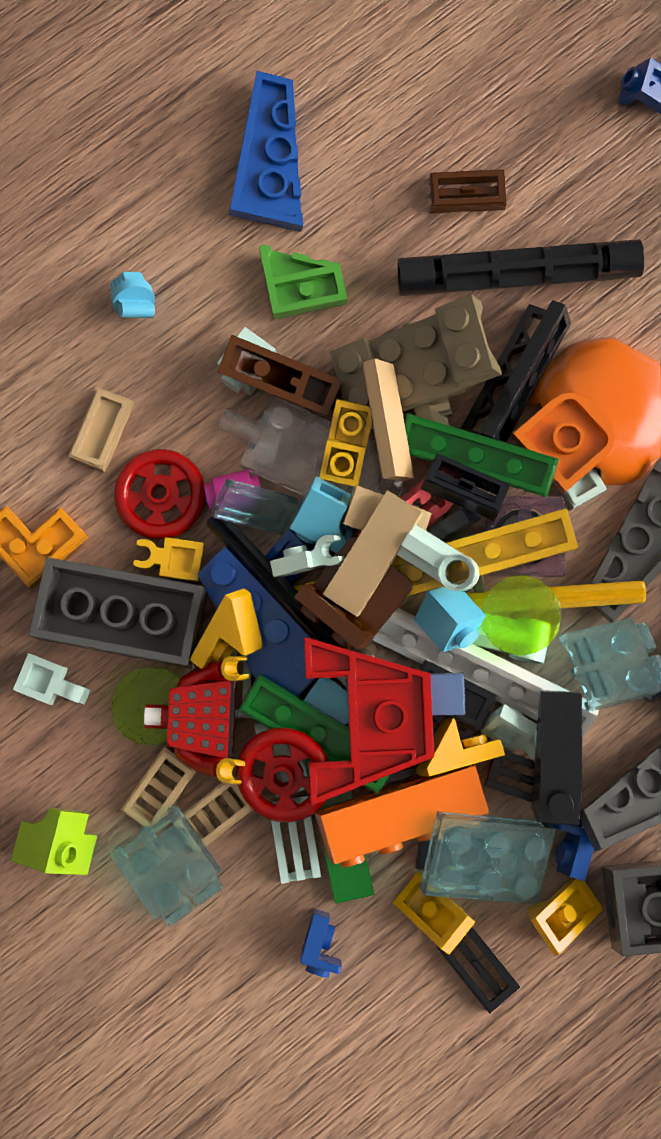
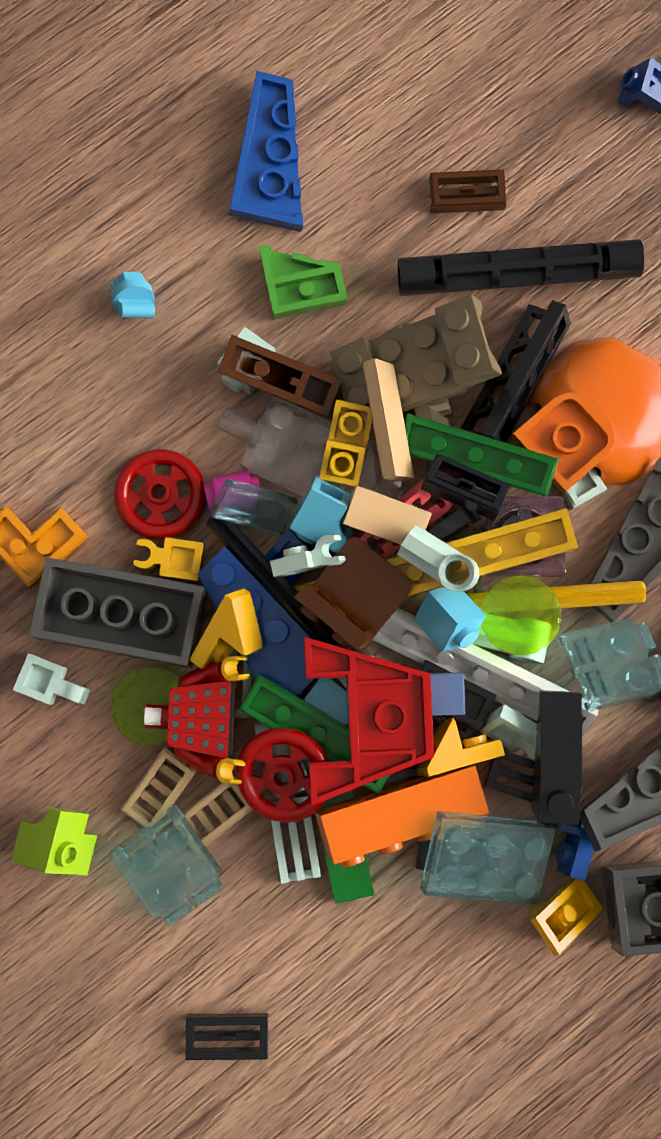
(101, 429): tan tile -> none
(227, 1053): none -> black tile
(319, 936): blue bracket -> none
(372, 553): tan tile -> none
(434, 915): yellow slope -> none
(501, 995): black tile -> none

